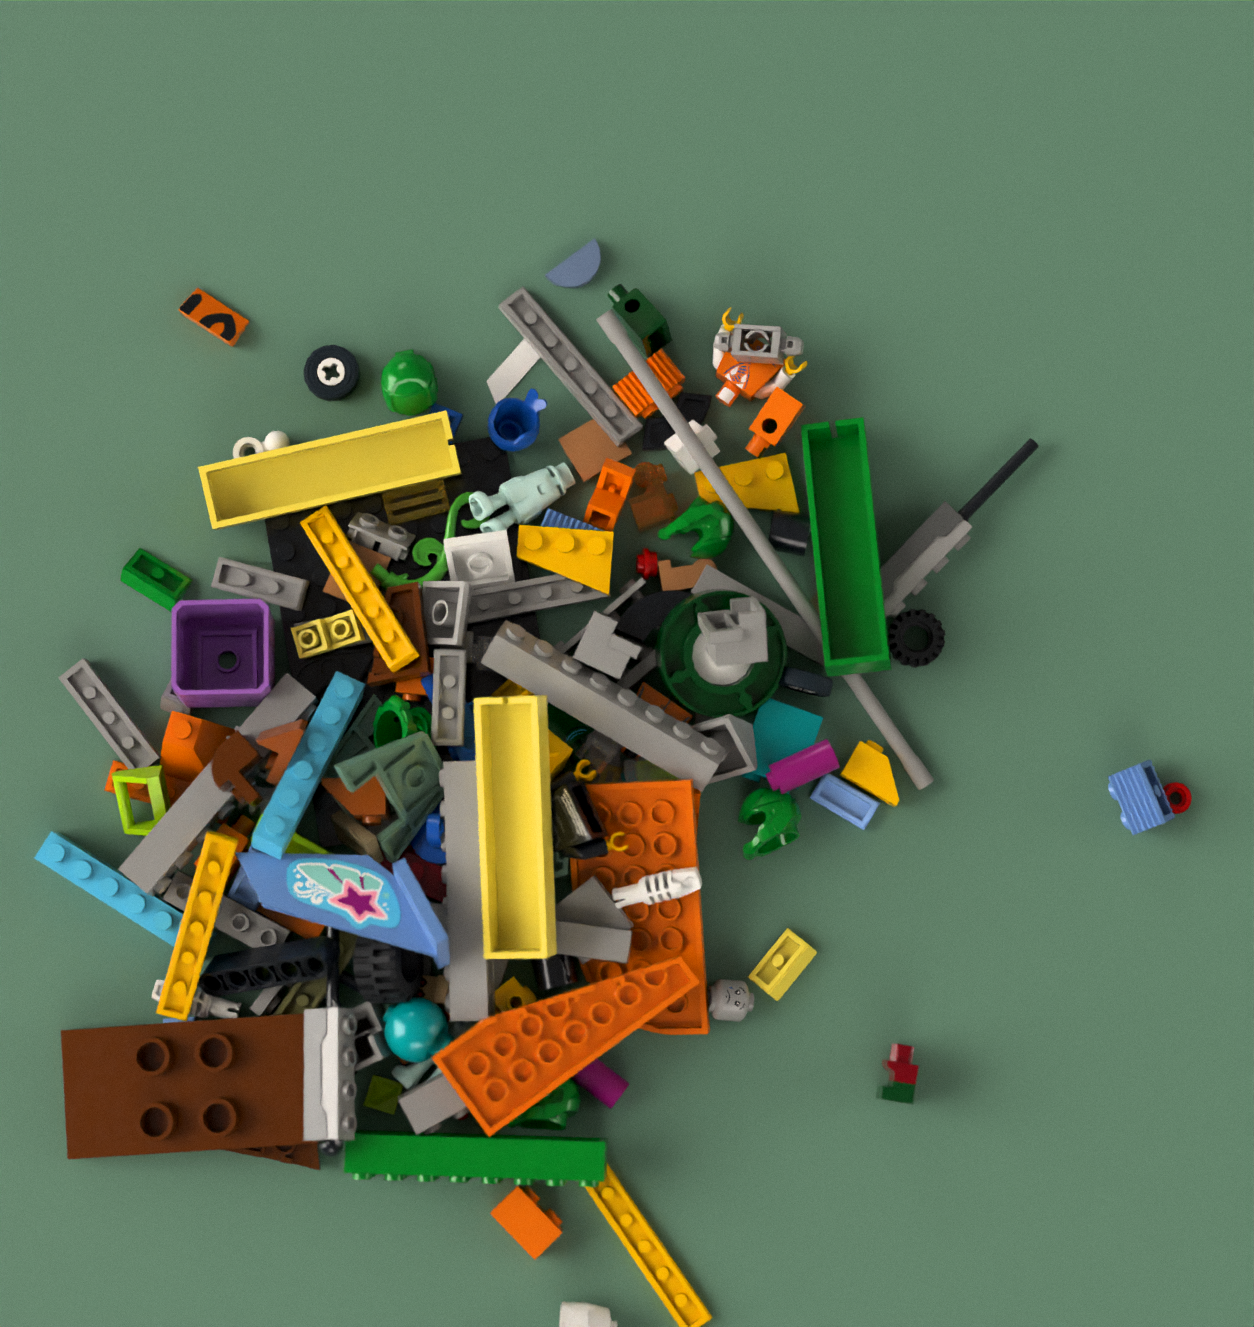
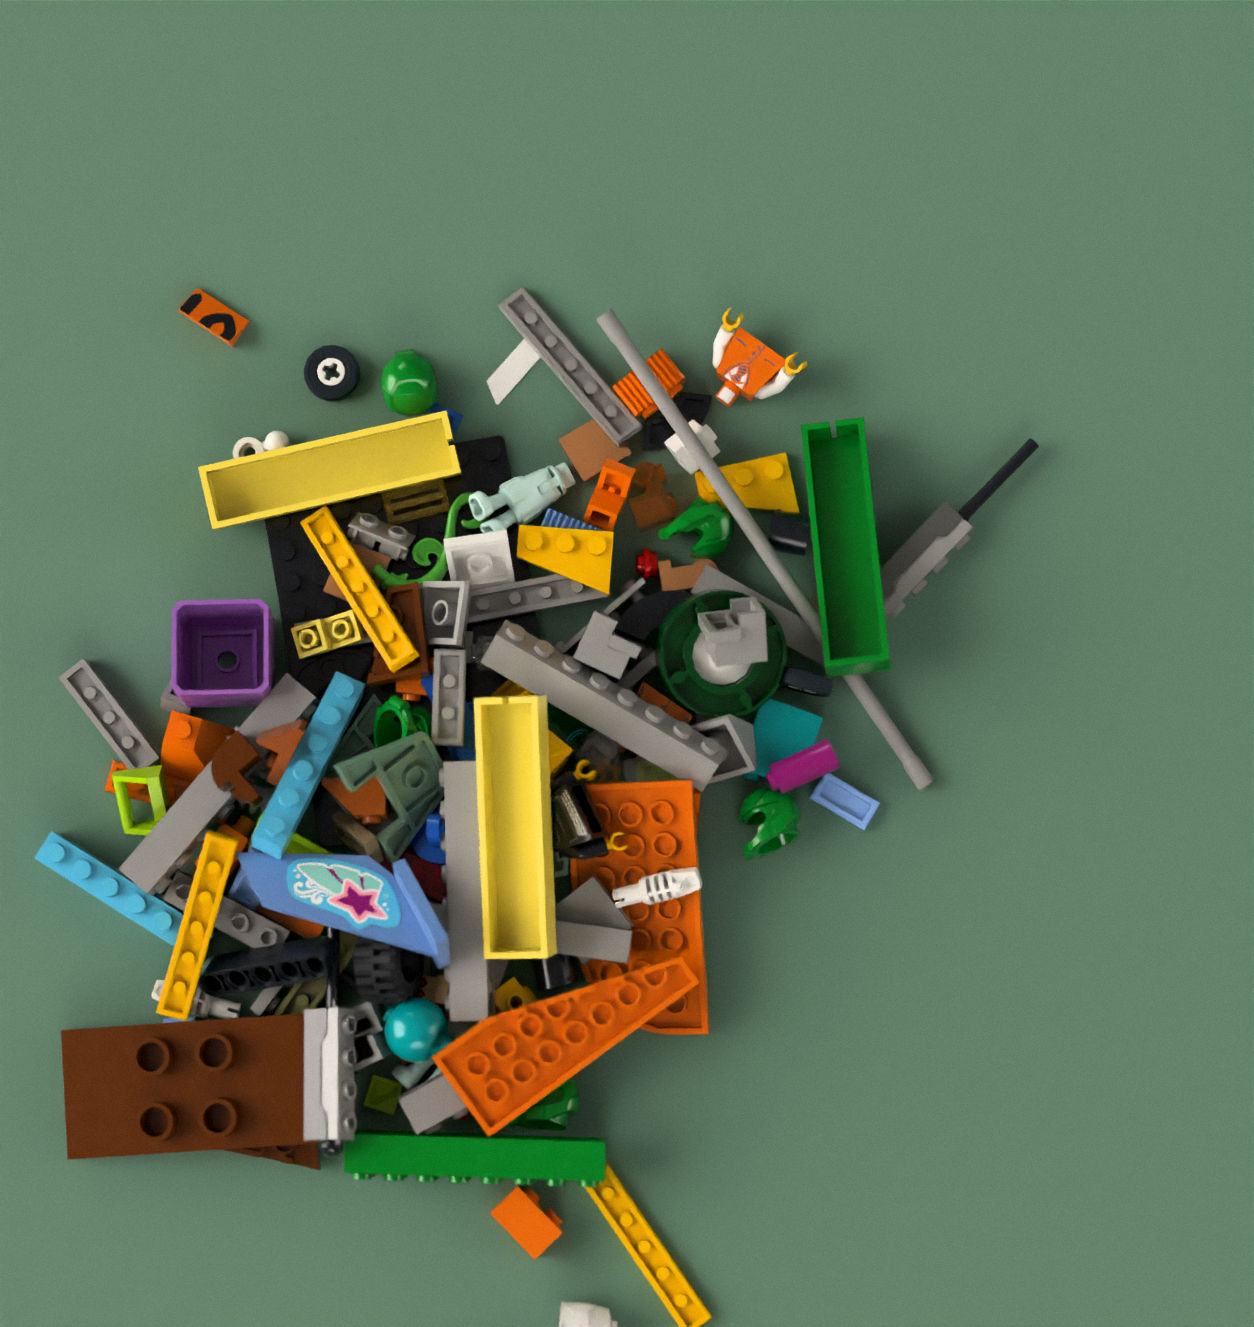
(155, 579): green slope -> none
(260, 584): light grey tile -> none
(516, 422): blue hat -> none
(578, 268): sand blue tile -> none
(601, 1082): magenta brick -> none
(640, 319): dark green torso -> none
(729, 1000): light grey head -> none
(738, 344): light grey piece -> none
(782, 964): light yellow slope -> none
(784, 411): orange torso -> none
(871, 772): yellow slope -> none
(901, 1077): dark red hips -> none
(916, 657): black tyre -> none
(1140, 797): medium blue brick -> none
(1184, 793): red plate -> none

